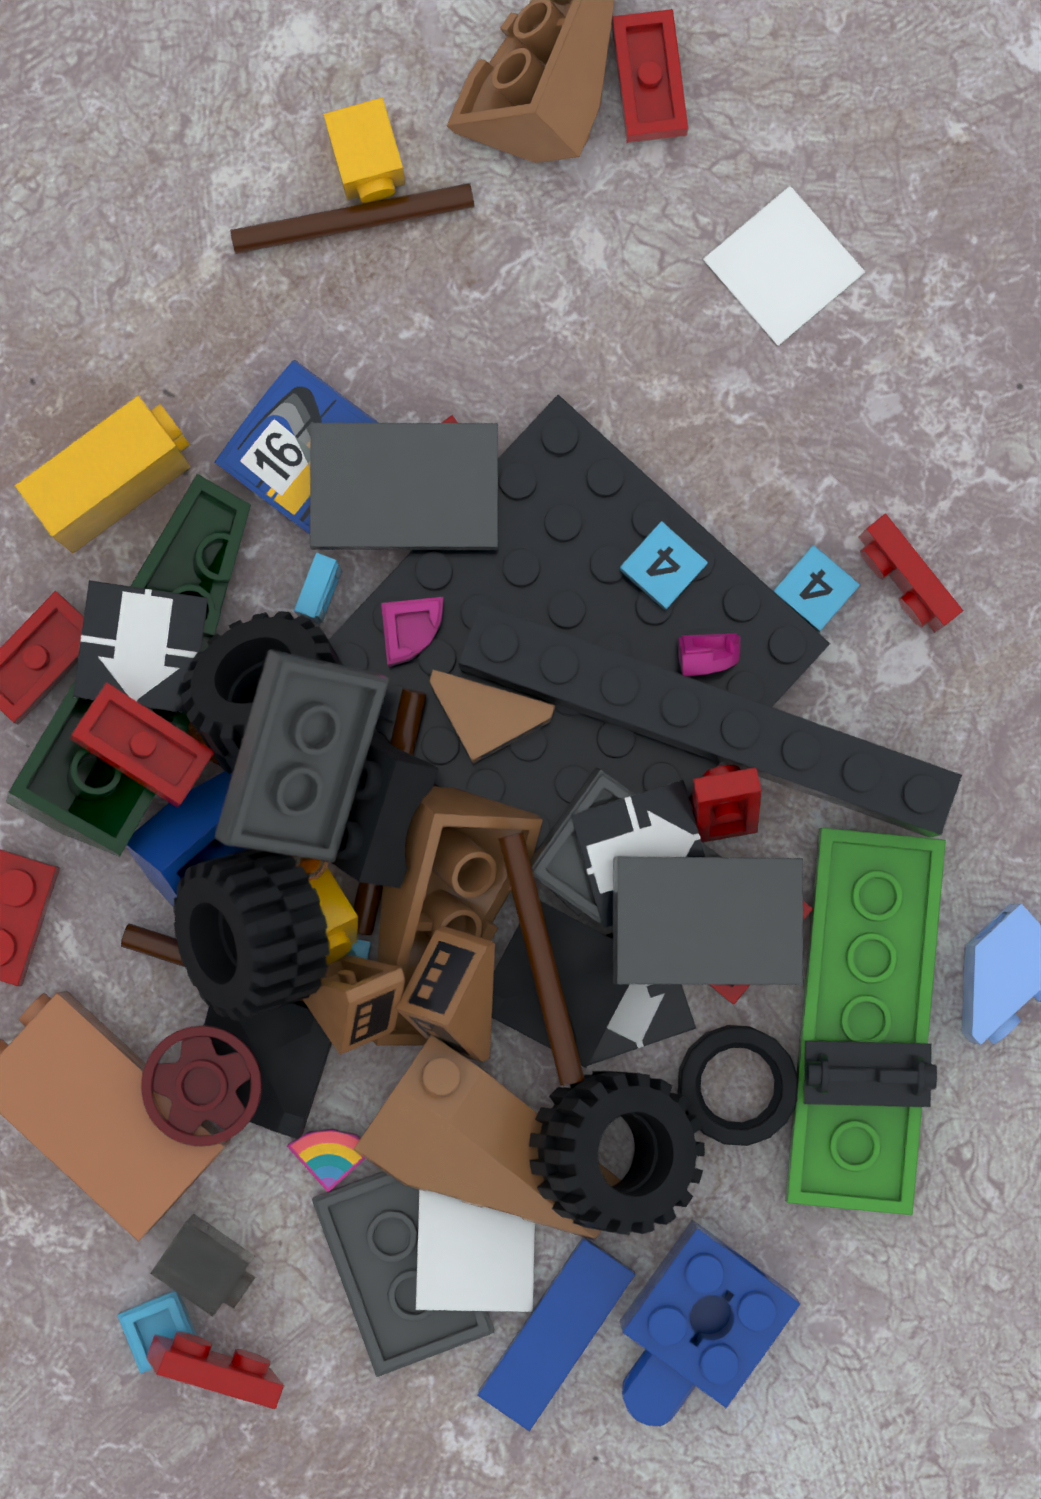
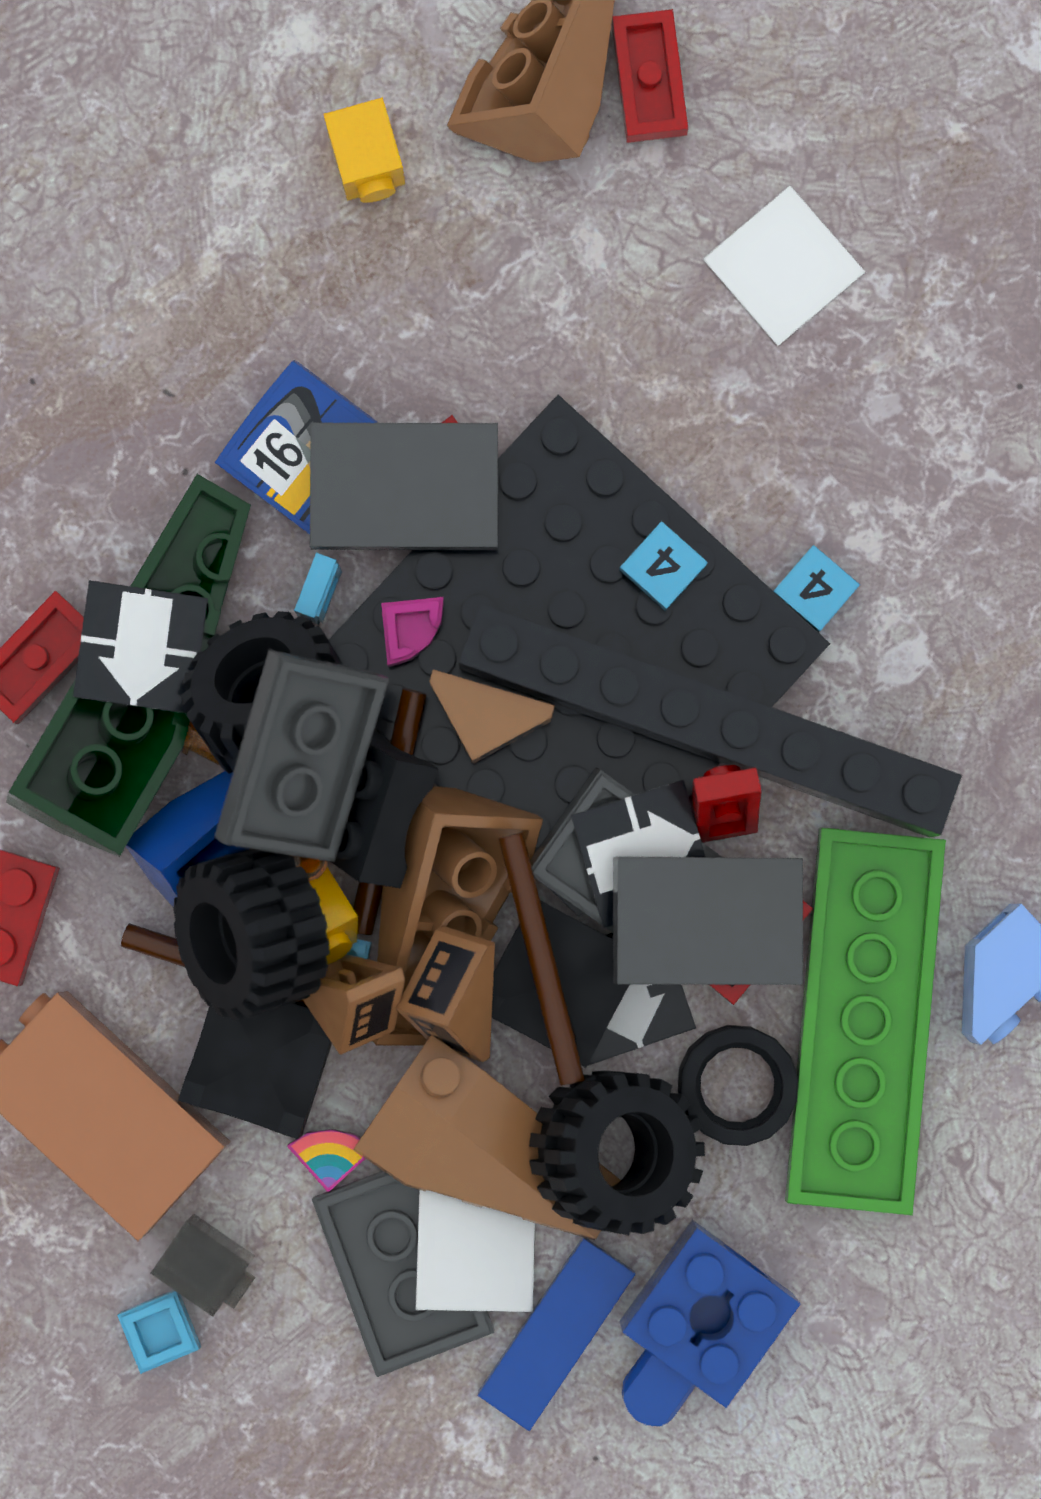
(106, 473): yellow brick -> none
(142, 745): red plate -> none
(191, 1362): red plate -> none
(201, 1085): dark red wheel -> none
(352, 218): reddish brown bar -> none
(708, 653): dark pink tile -> none
(868, 1073): black hinge -> none
(924, 595): red plate -> none

